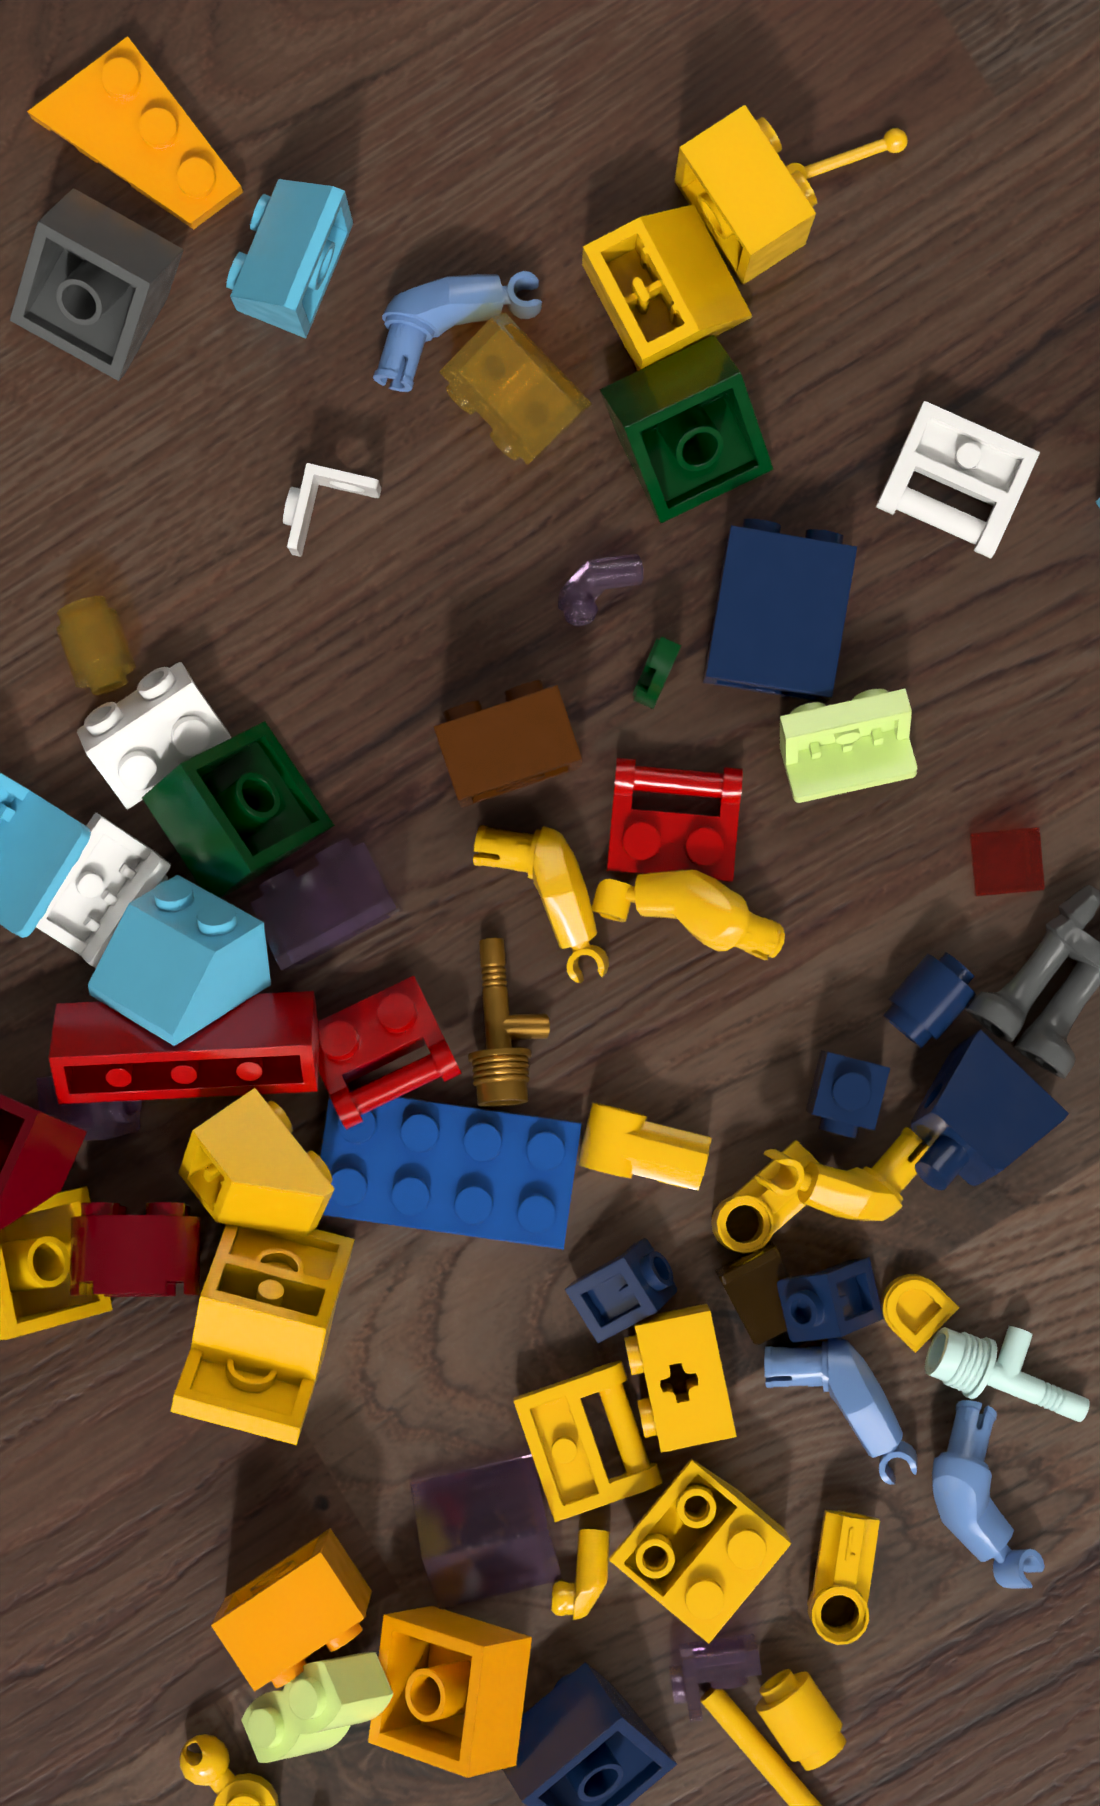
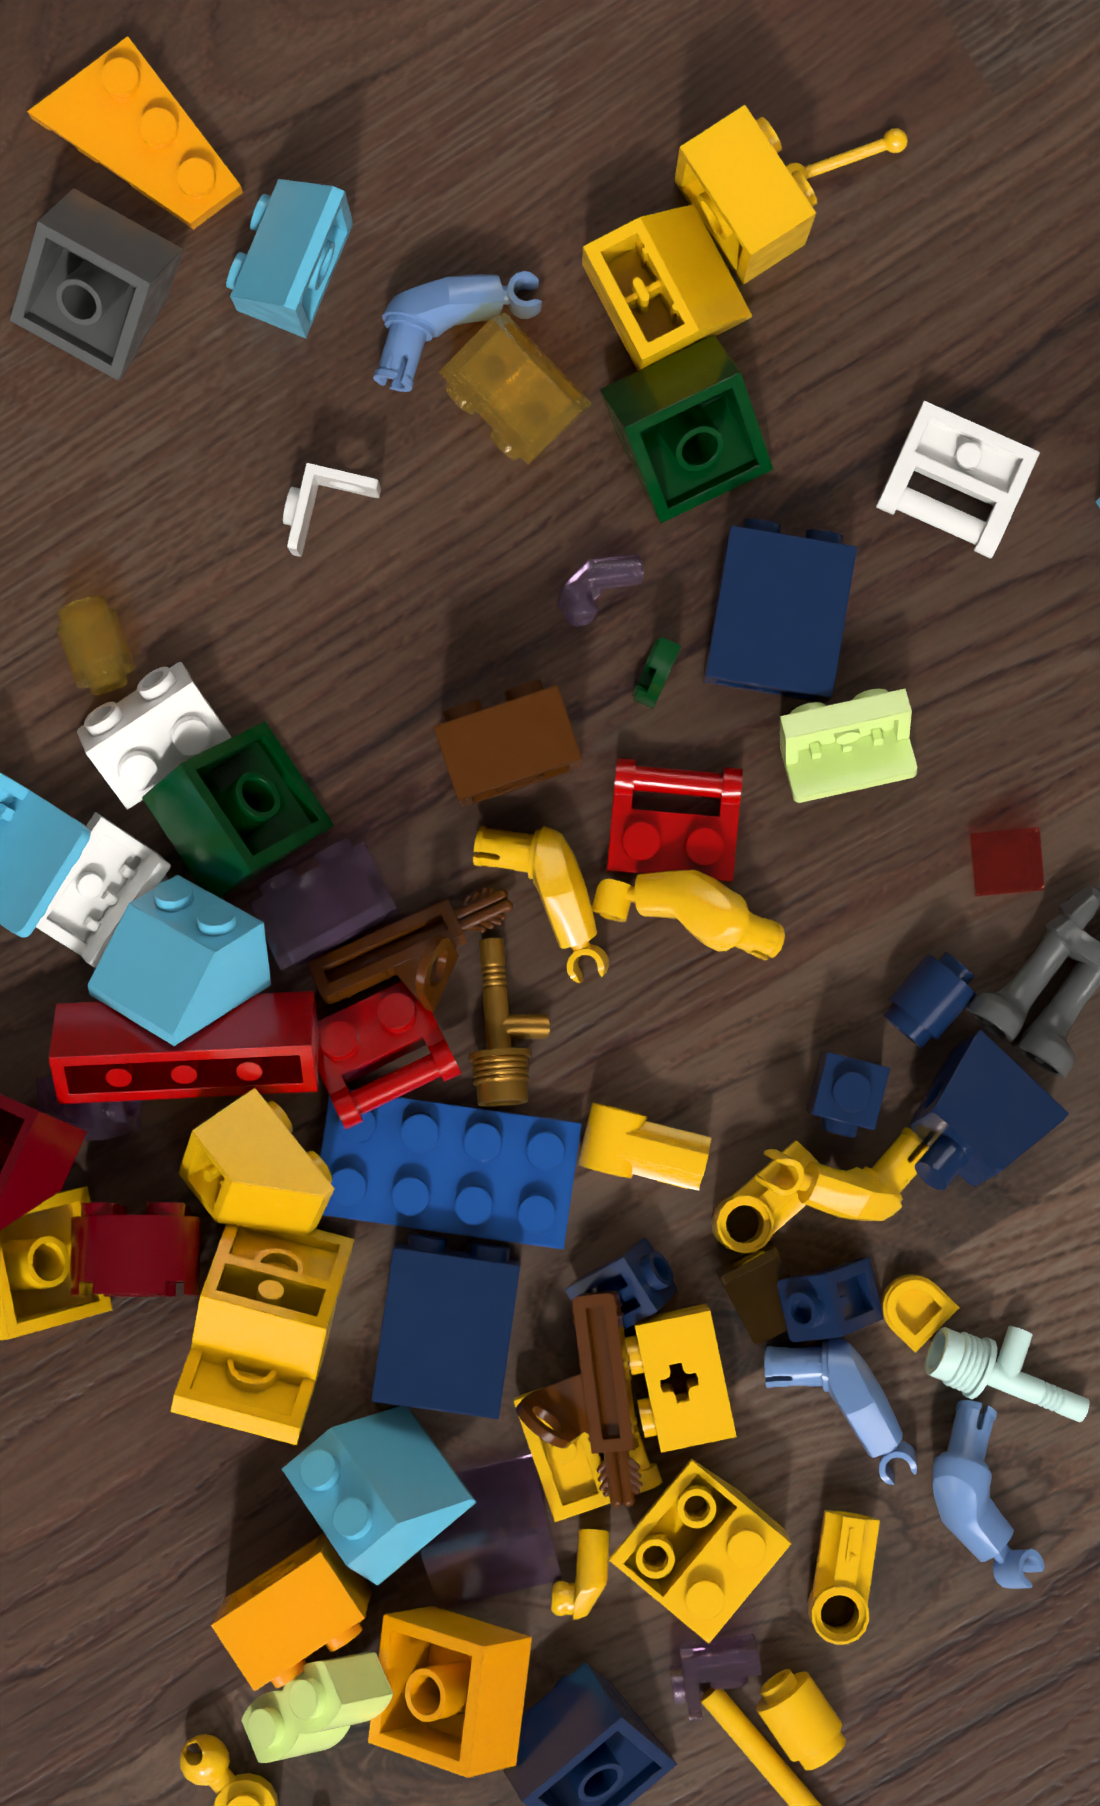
(378, 1490): none -> medium azure slope
(414, 949): none -> reddish brown piece
(446, 1327): none -> dark blue brick
(594, 1400): none -> reddish brown piece

